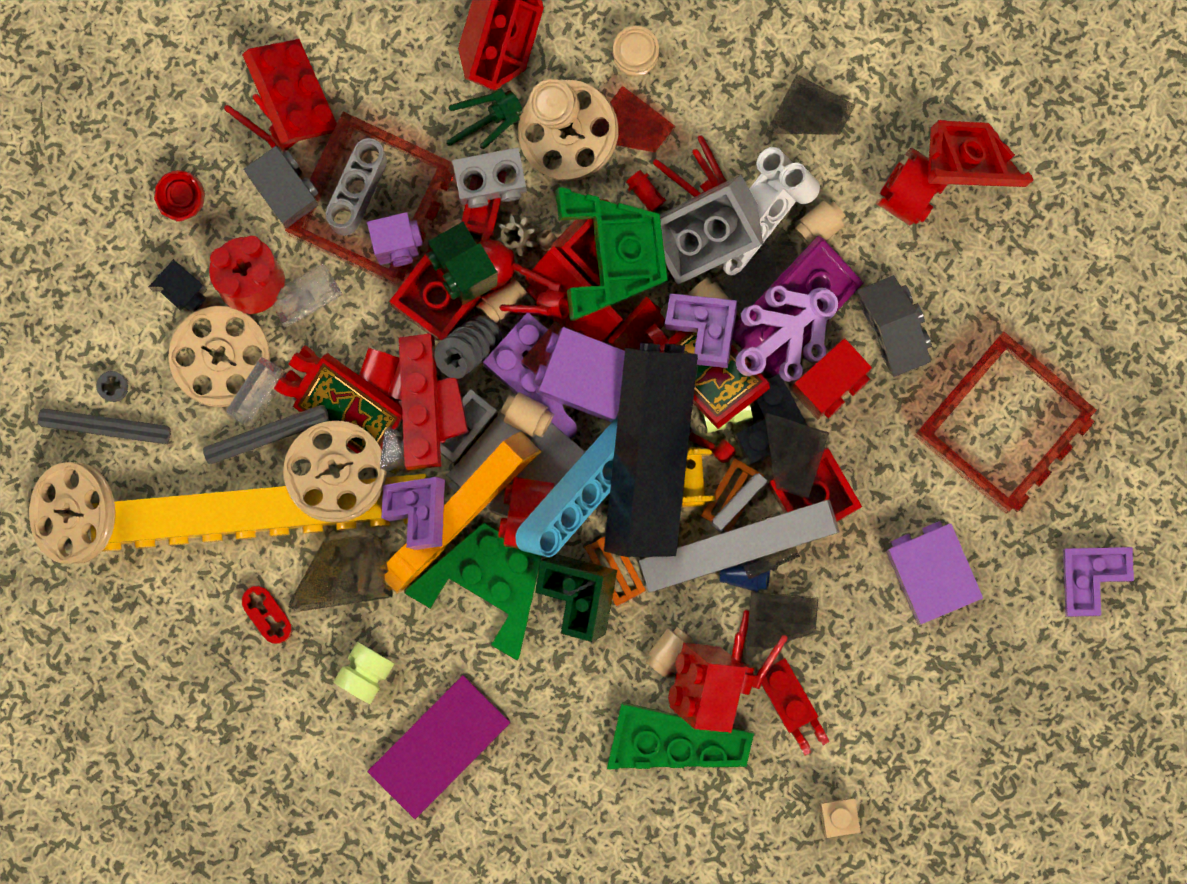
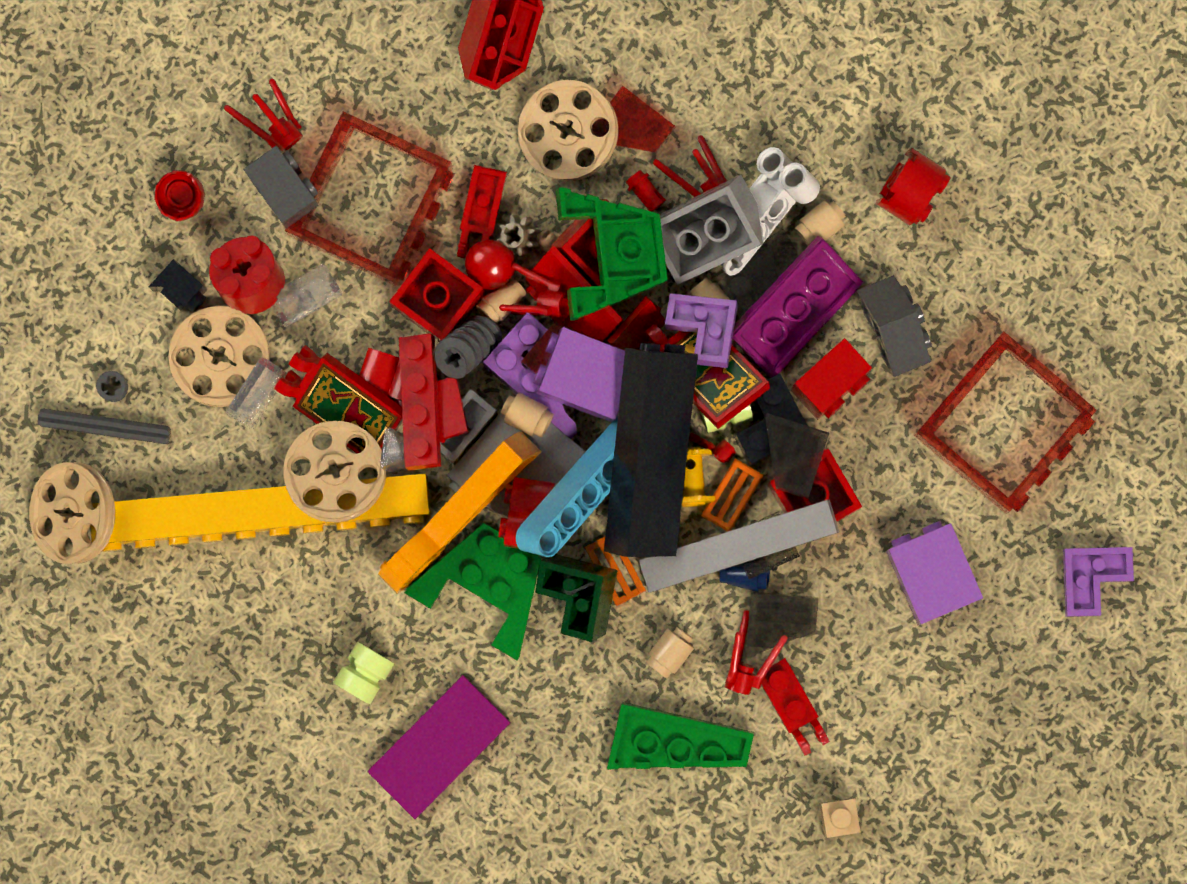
(265, 434): dark grey axle -> none
(273, 609): red beam -> none
(290, 91): red plate -> none
(344, 574): clear smoke wing -> none
(356, 170): light grey beam -> none
(395, 239): medium lavender brick -> none
(423, 506): medium lavender plate -> none
(463, 262): dark green brick -> none
(488, 167): light grey brick -> none
(504, 109): dark green plant -> none
(554, 104): tan wheel -> none
(635, 51): tan wheel -> none
(706, 687): red brick -> none
(738, 502): light grey tile -> none
(790, 330): lavender plant -> none
(810, 110): clear smoke wing -> none
(971, 156): red wing -> none

